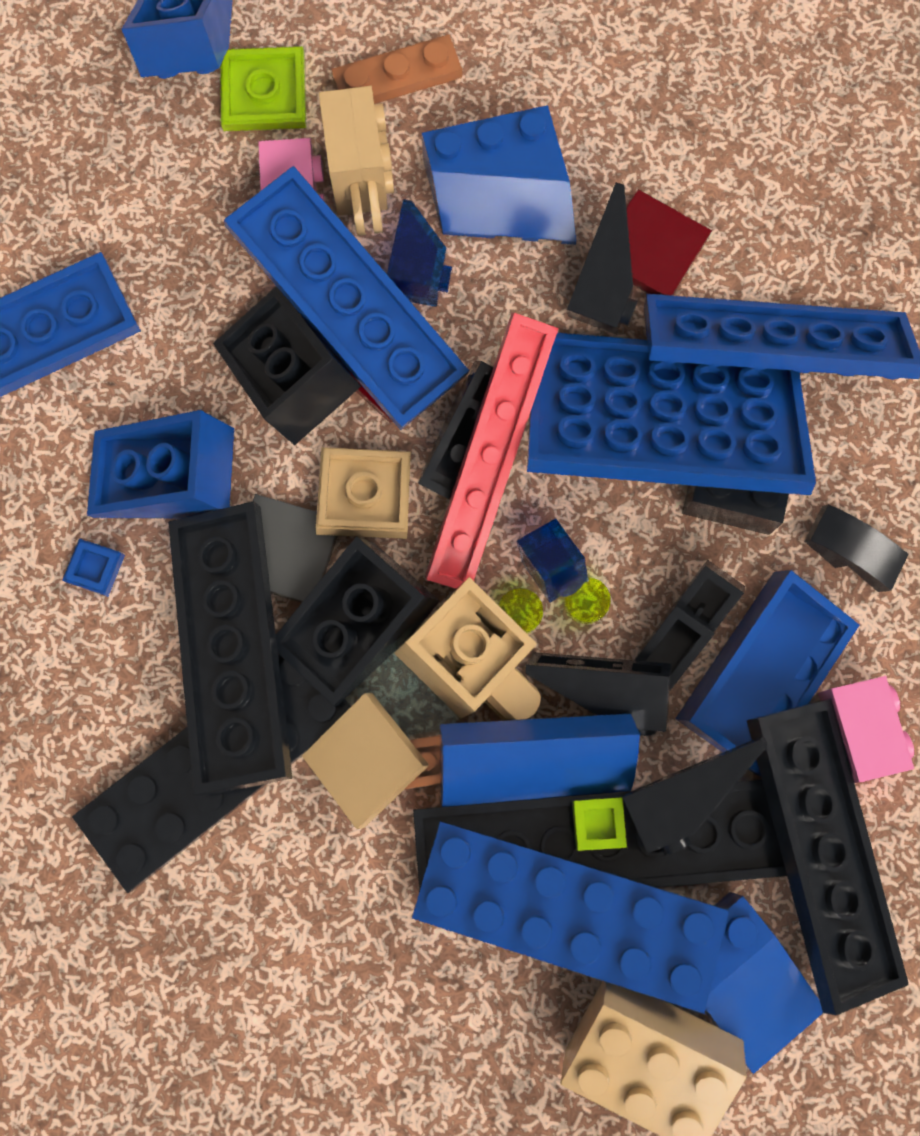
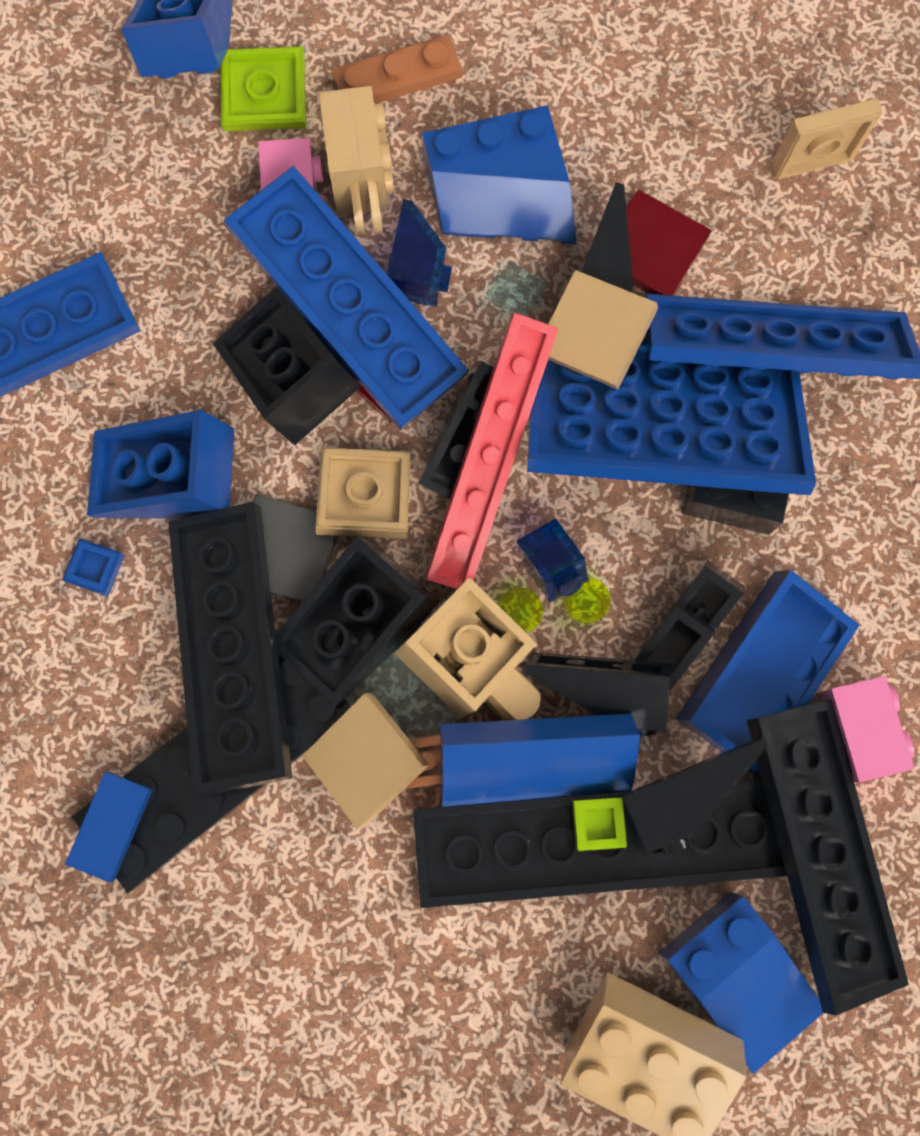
(109, 827): none -> blue tile
(516, 290): none -> clear light blue tile
(572, 916): blue plate -> none
(599, 328): none -> tan tile
(825, 138): none -> tan tile
(853, 543): black slope -> none

